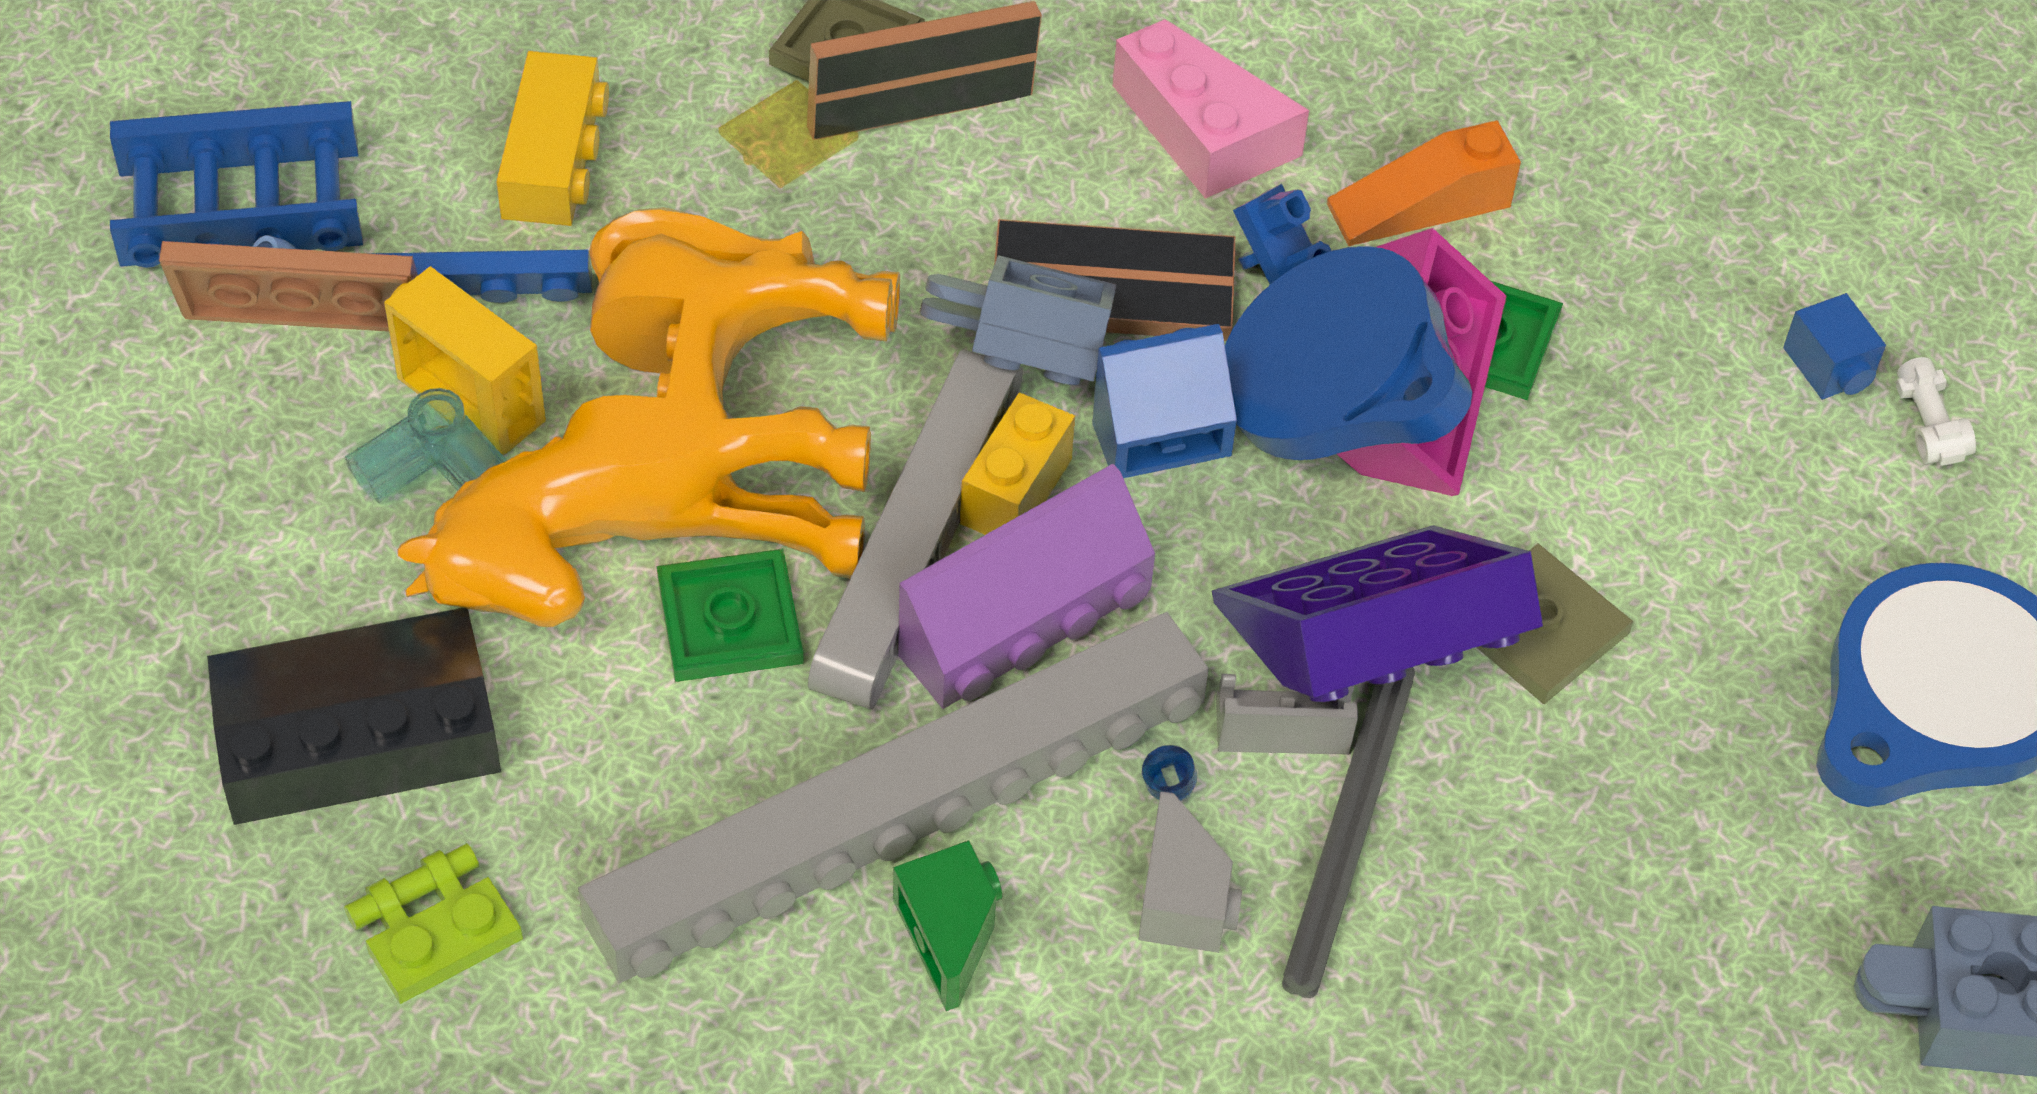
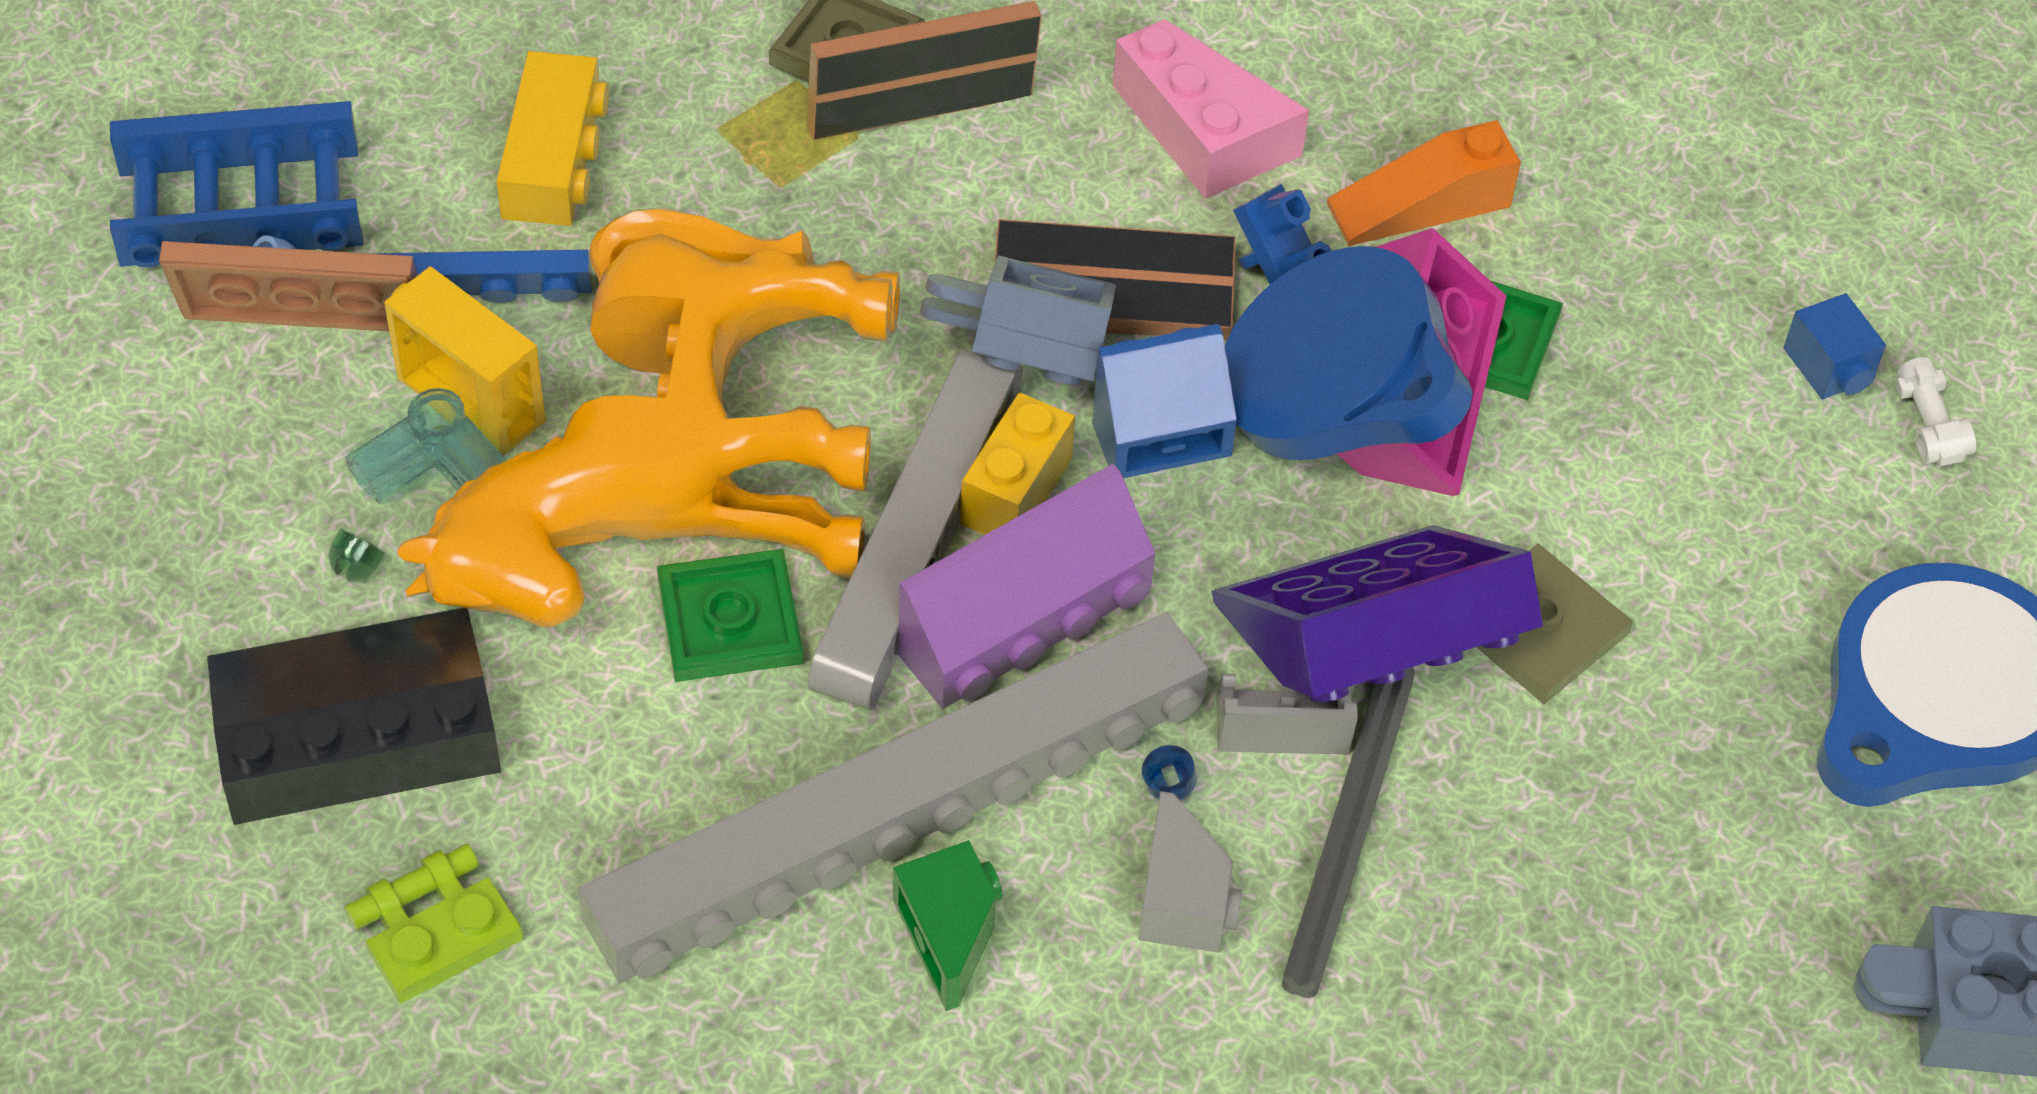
(351, 549): none -> clear green hinge

